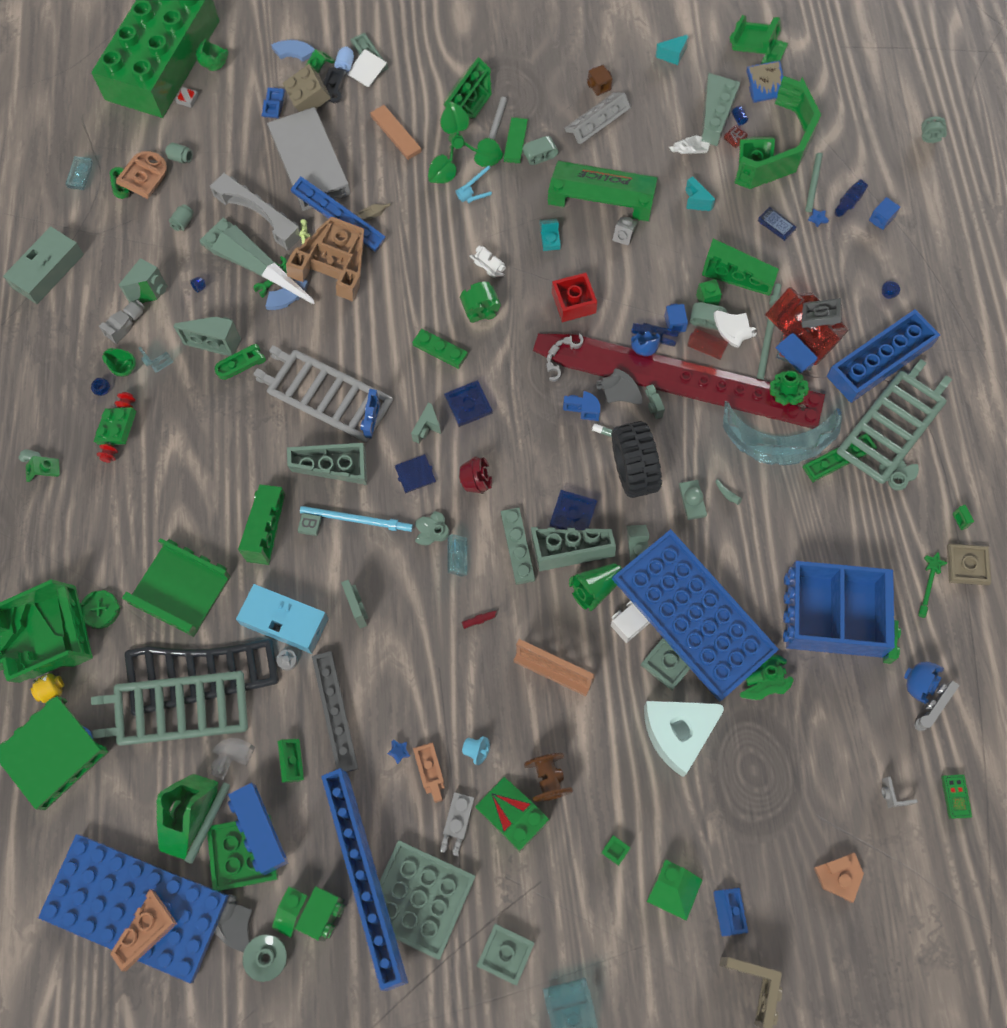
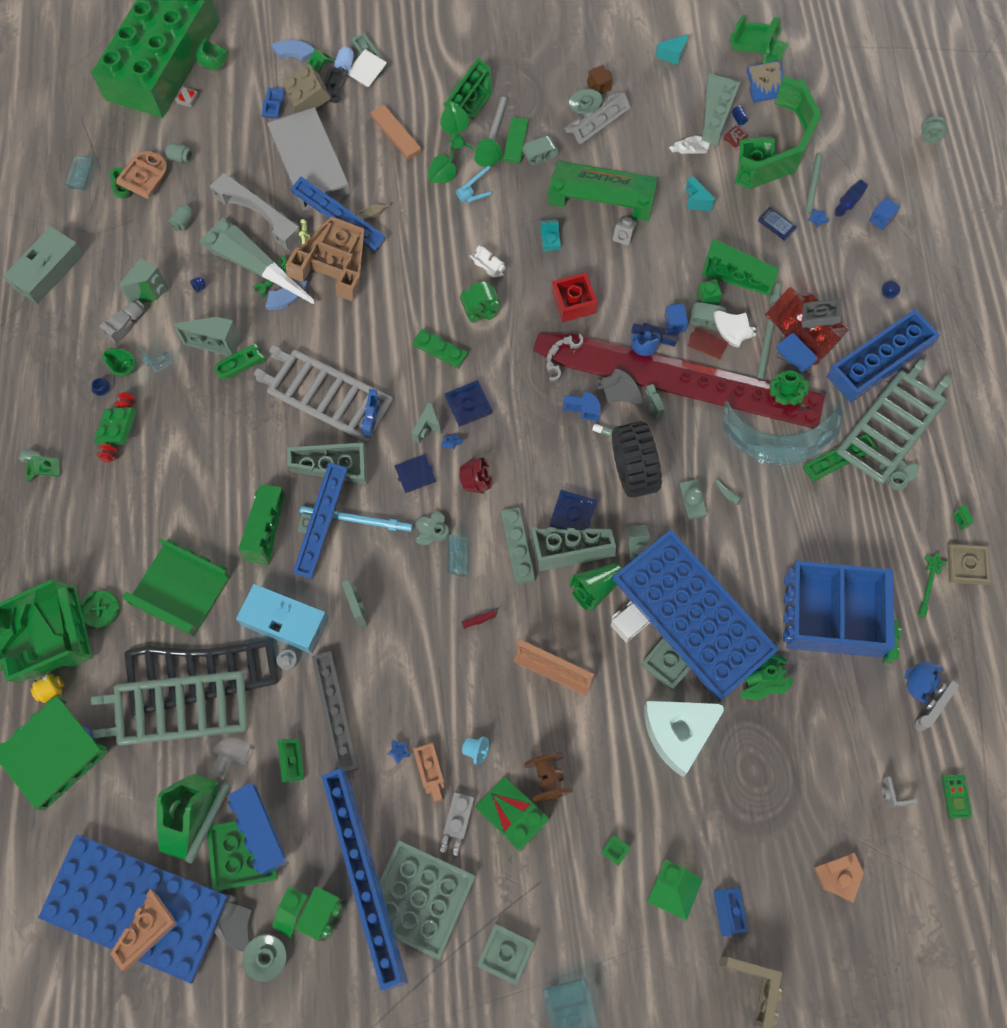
(320, 520): none -> blue plate
(451, 441): none -> blue piece
(585, 101): none -> sand green dish

